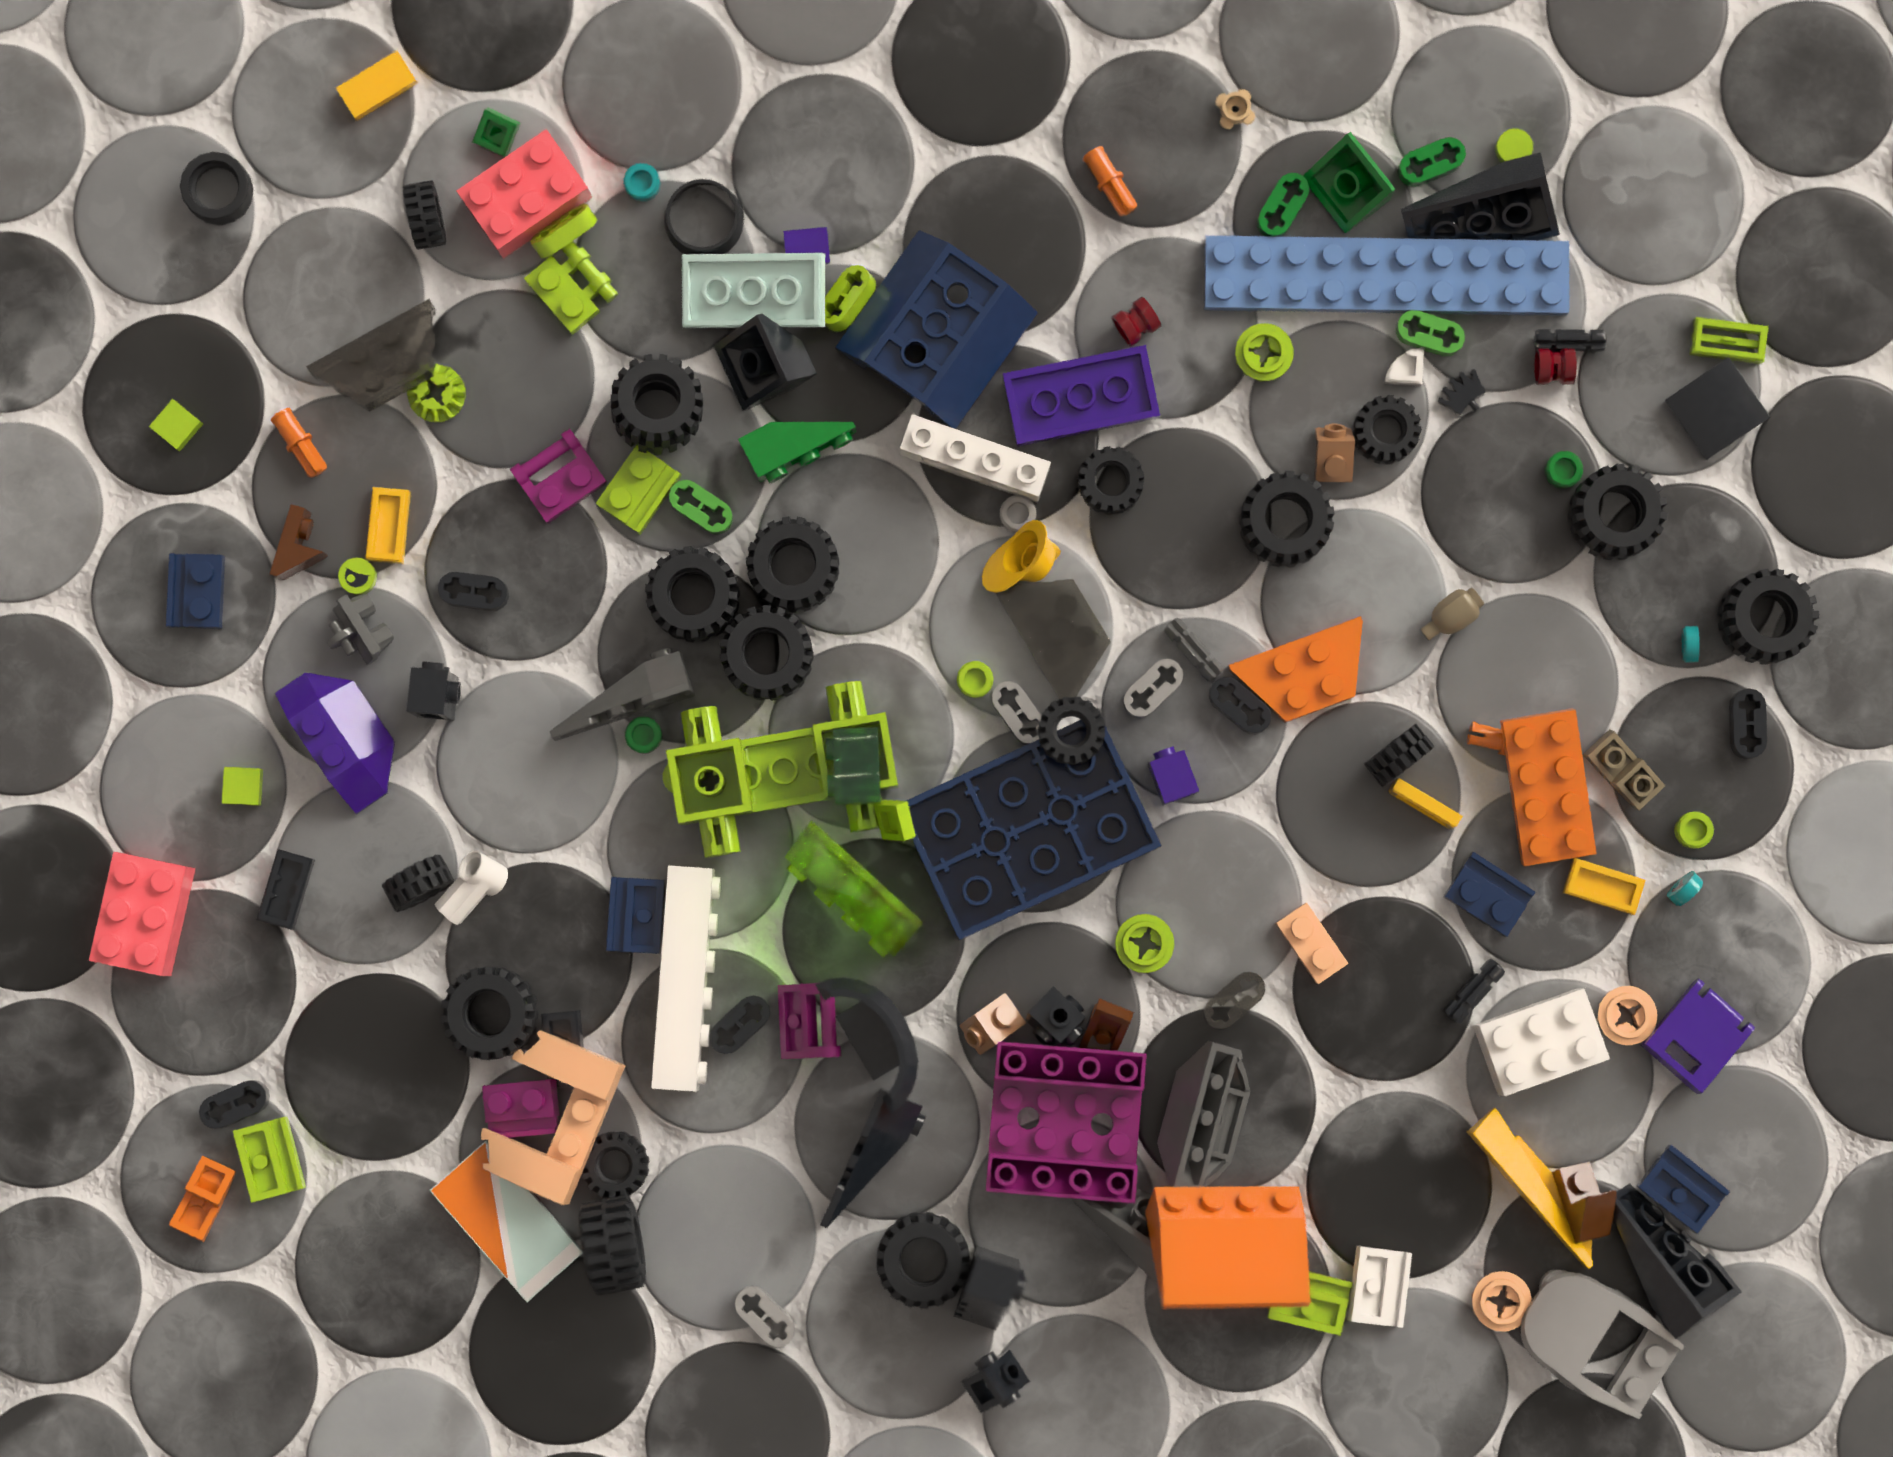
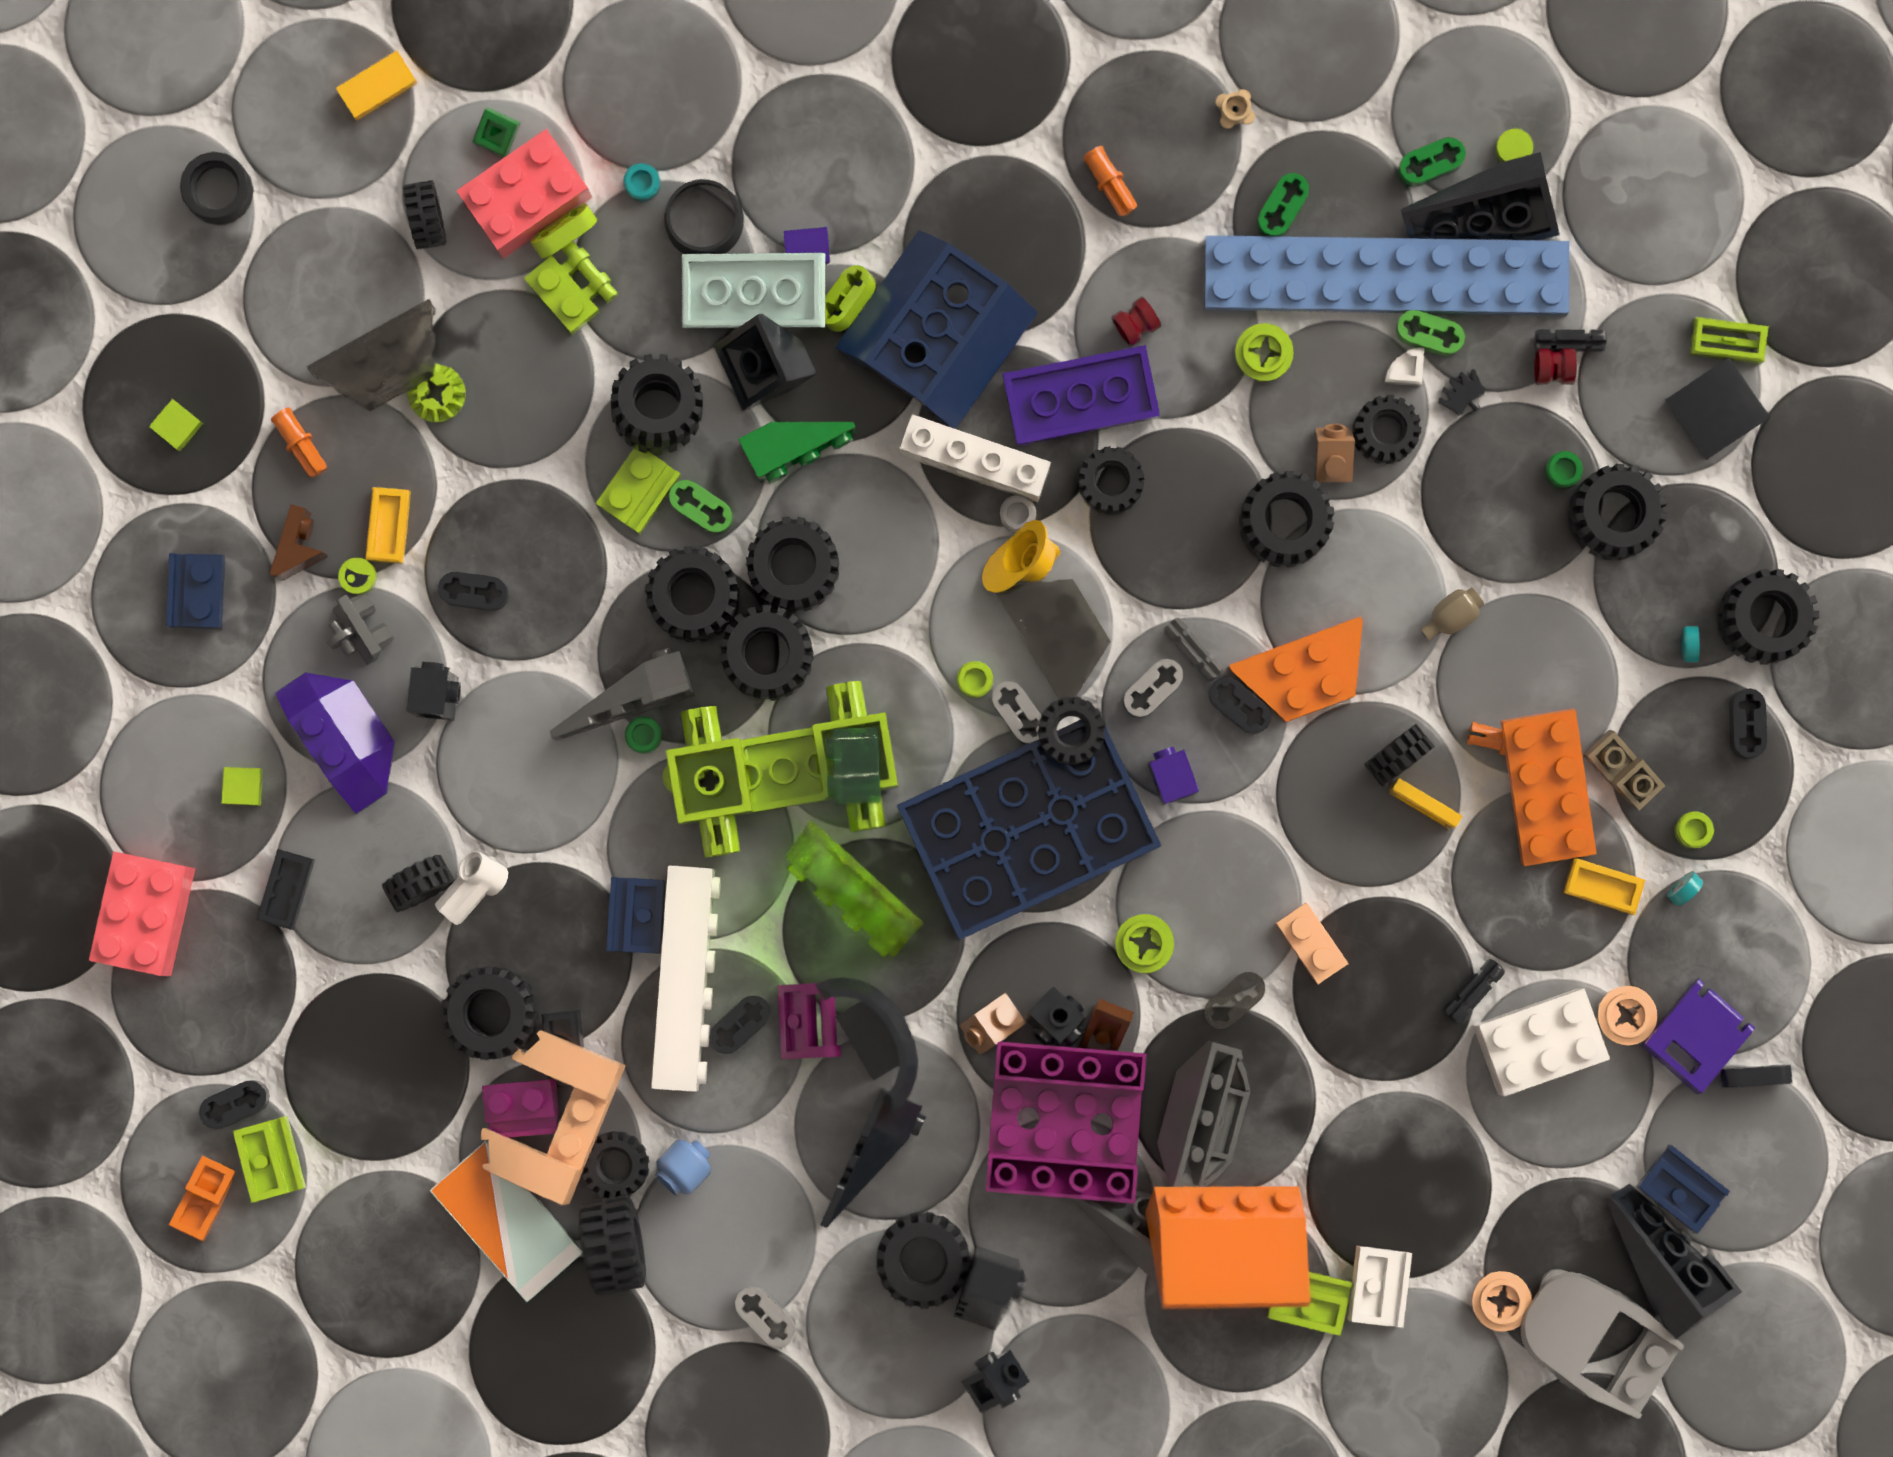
(566, 485): magenta plate -> none
(683, 1167): none -> medium blue head
(894, 820): lime tile -> none
(1349, 183): green slope -> none
(1489, 894): dark blue plate -> none
(1528, 1177): yellow wedge -> none
(1585, 1207): reddish brown slope -> none
(1756, 1076): none -> black beam

